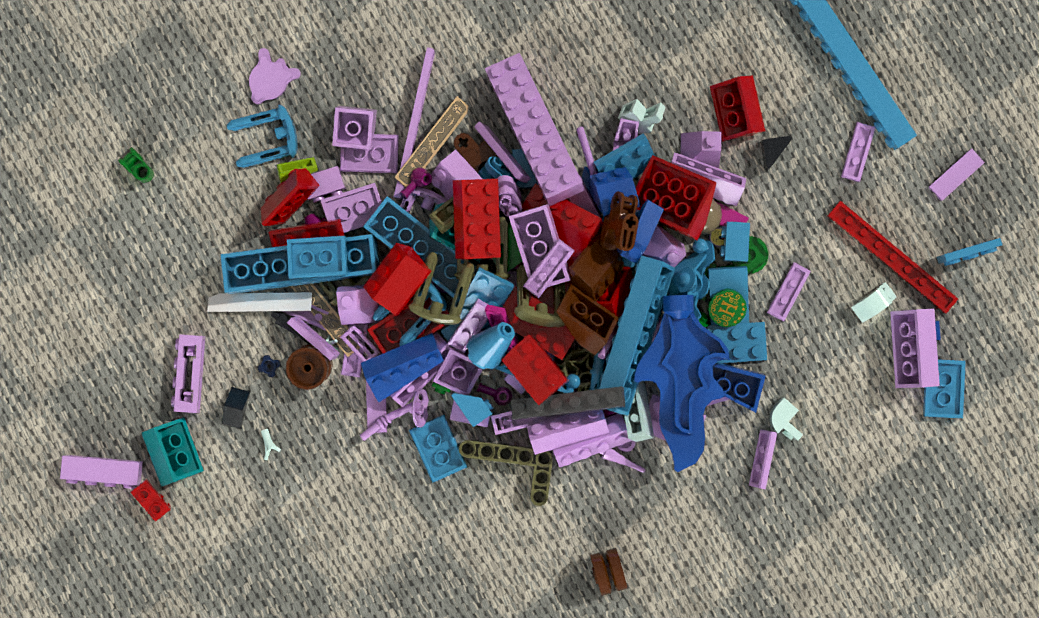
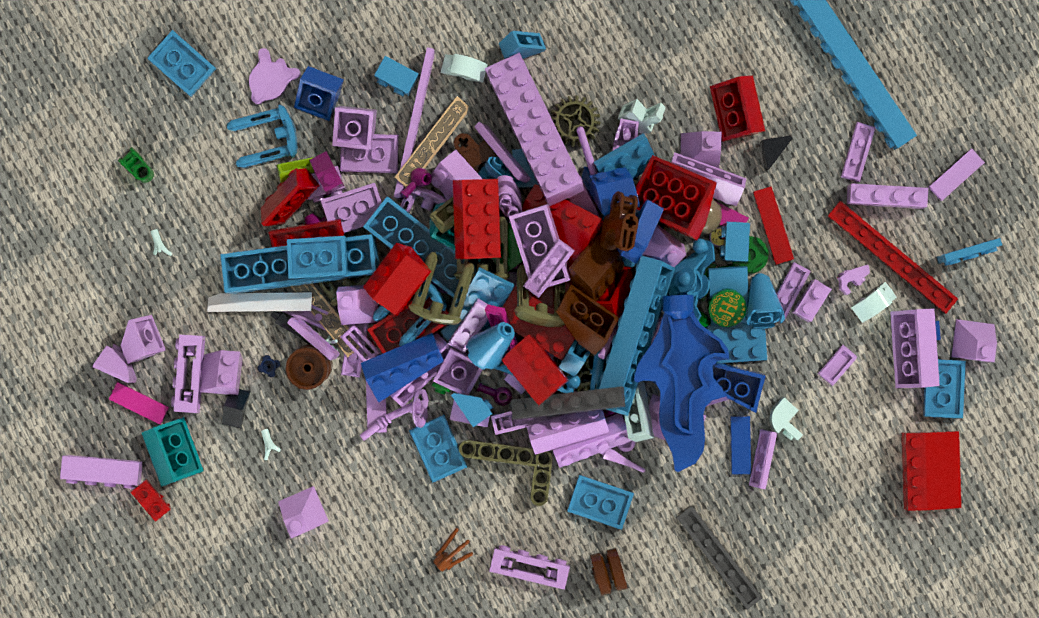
(113, 363): none -> lavender slope
(139, 403): none -> dark pink tile
(141, 339): none -> lavender slope
(158, 245): none -> light aqua bar
(181, 63): none -> dark azure plate
(221, 372): none -> lavender slope
(302, 512): none -> lavender slope
(318, 93): none -> blue slope
(326, 172): none -> magenta slope
(396, 76): none -> dark azure brick
(444, 560): none -> dark orange plant
(464, 67): none -> light aqua brick
(522, 42): none -> dark azure slope
(540, 560): none -> lavender brick
(565, 117): none -> olive gear
(574, 359): none -> dark azure brick
(600, 502): none -> dark azure plate
(719, 557): none -> dark grey plate
(740, 445): none -> blue tile
(763, 303): none -> dark azure cone
(773, 225): none -> red tile
(811, 300): none -> lavender brick
(837, 365): none -> lavender tile
(855, 275): none -> lavender hand
(887, 196): none -> lavender brick
(931, 470): none -> red slope
(974, 341): none -> lavender slope

